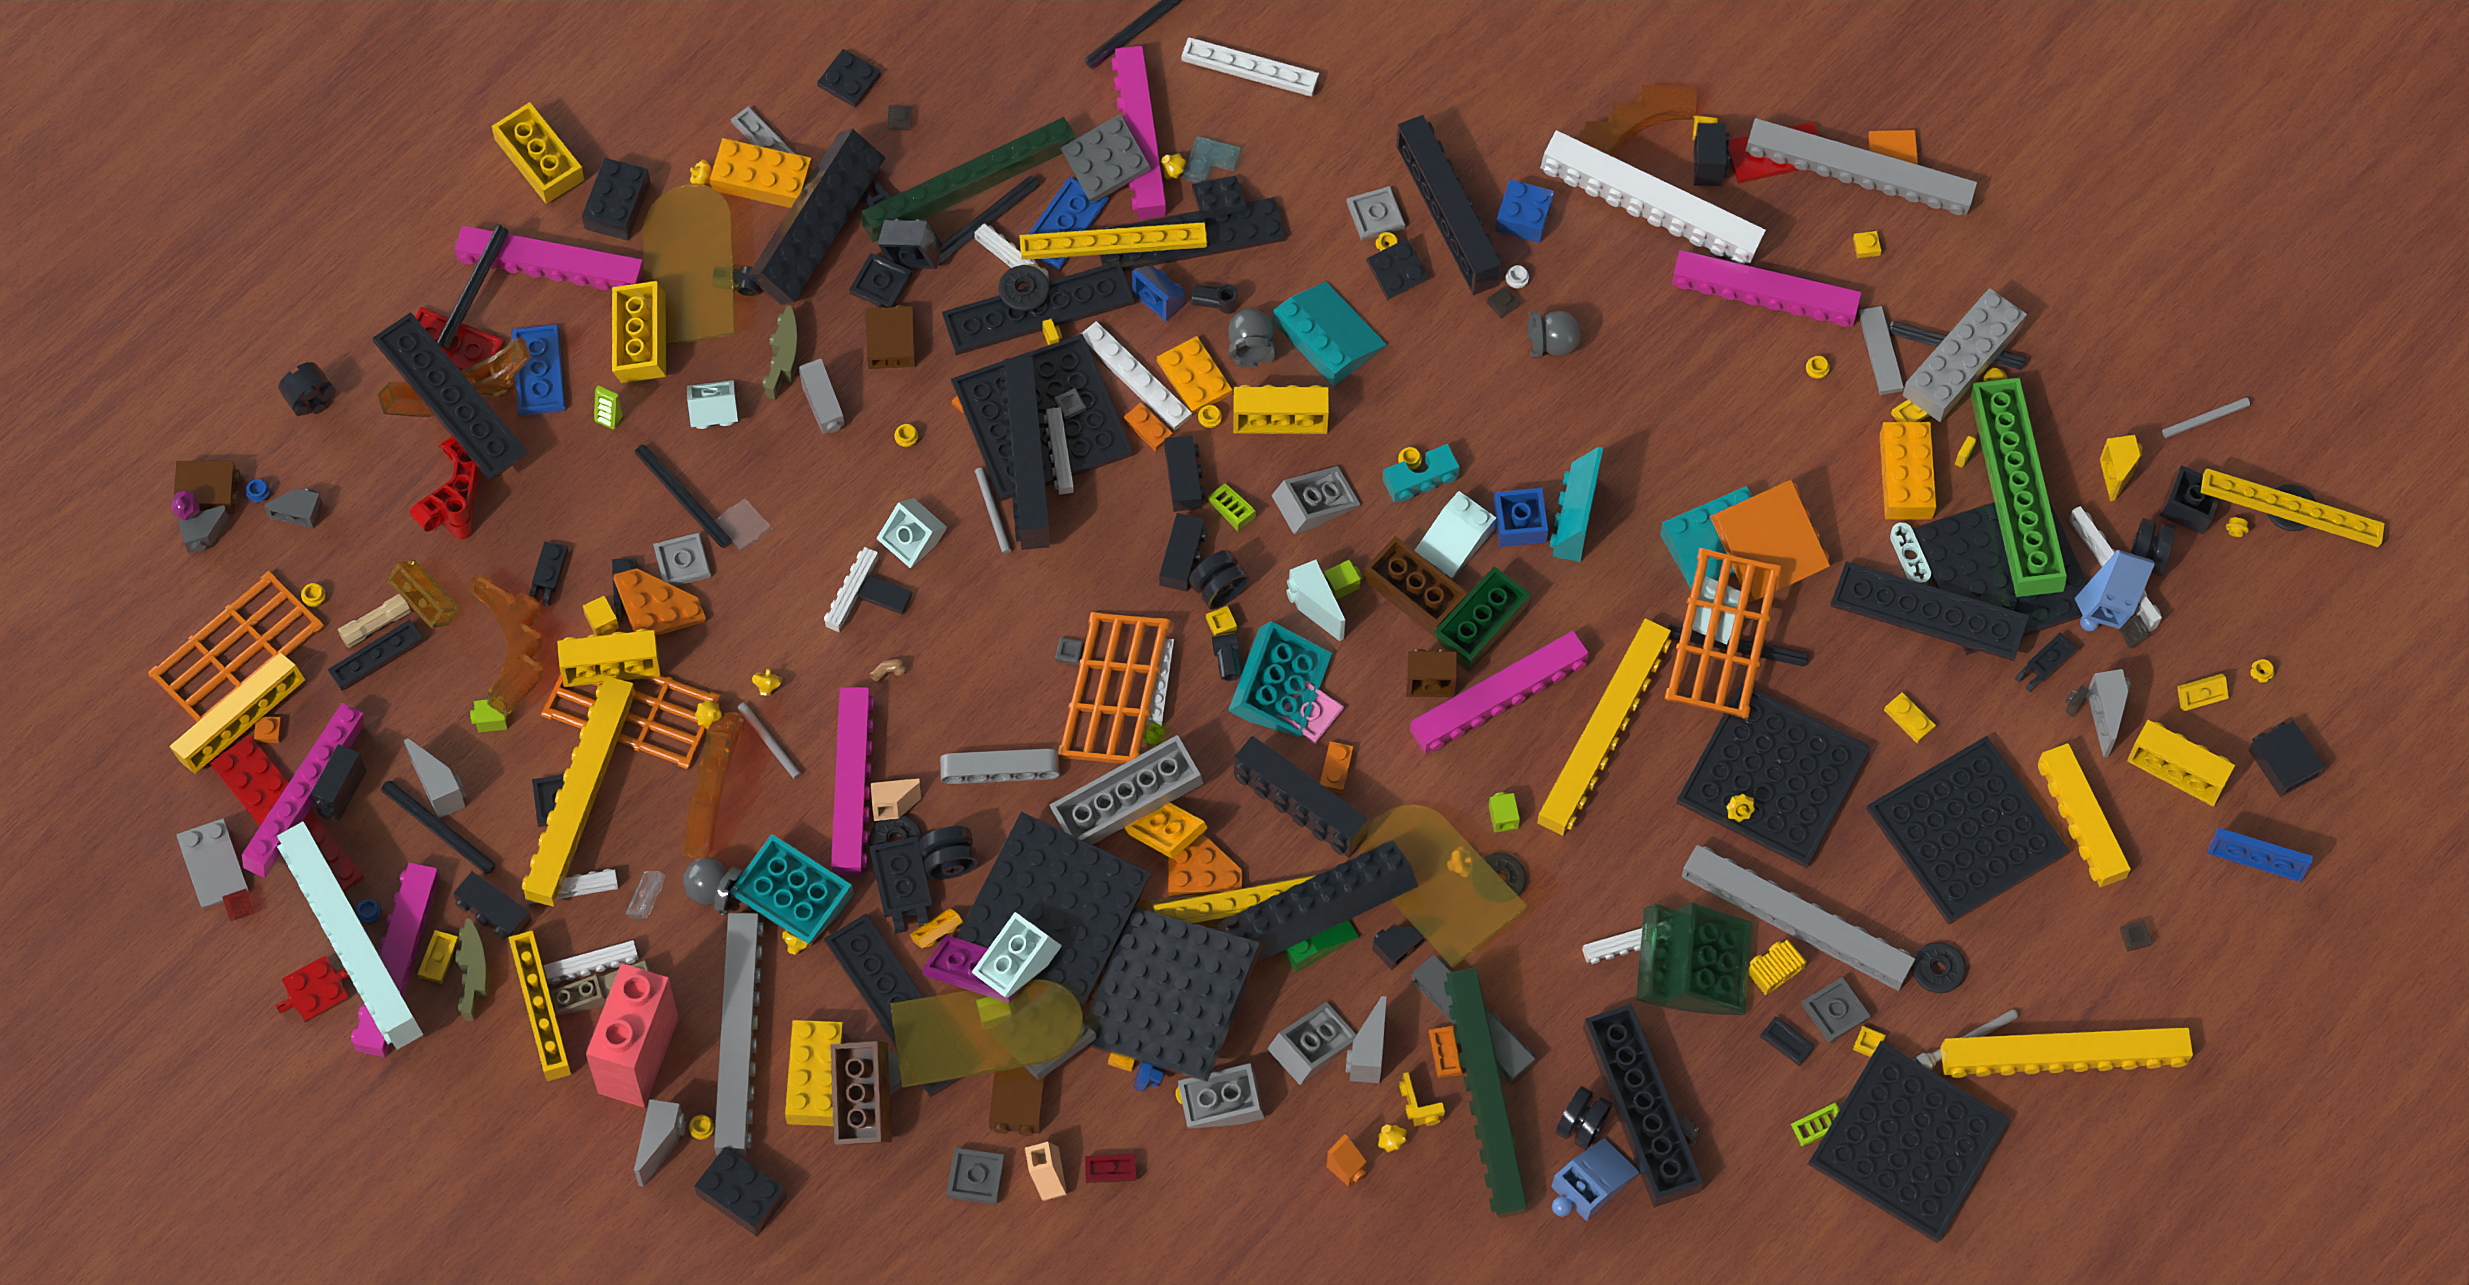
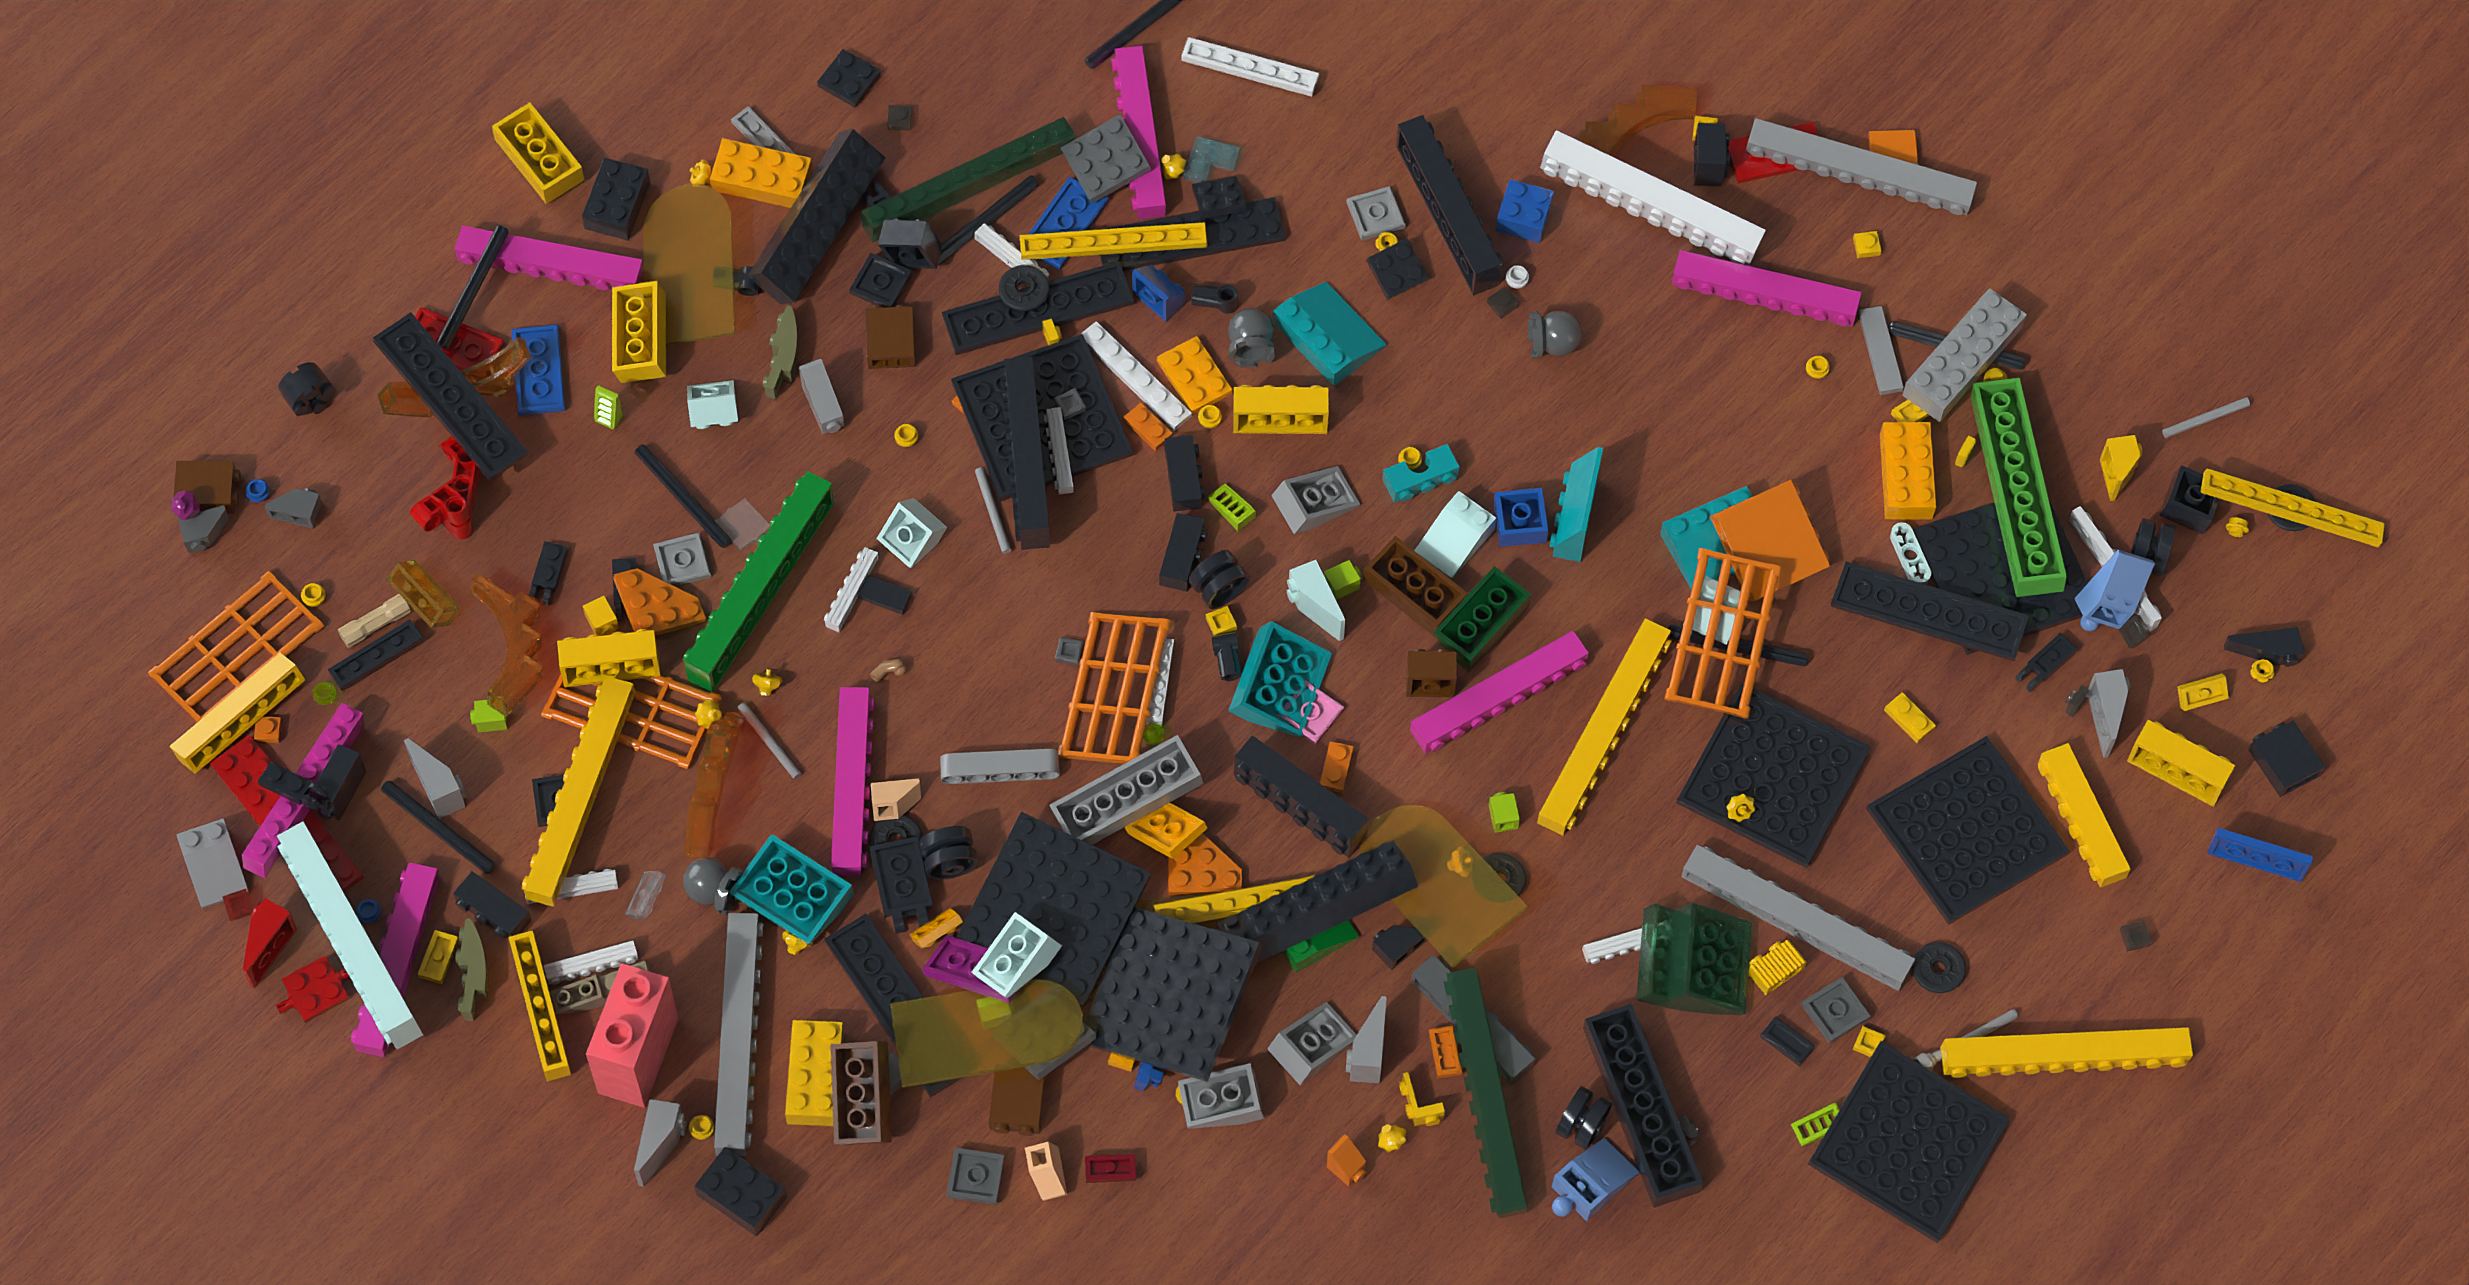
(268, 935): none -> red slope
(291, 786): none -> black hinge
(324, 693): none -> clear neon green plate
(759, 581): none -> green brick
(2276, 646): none -> black slope

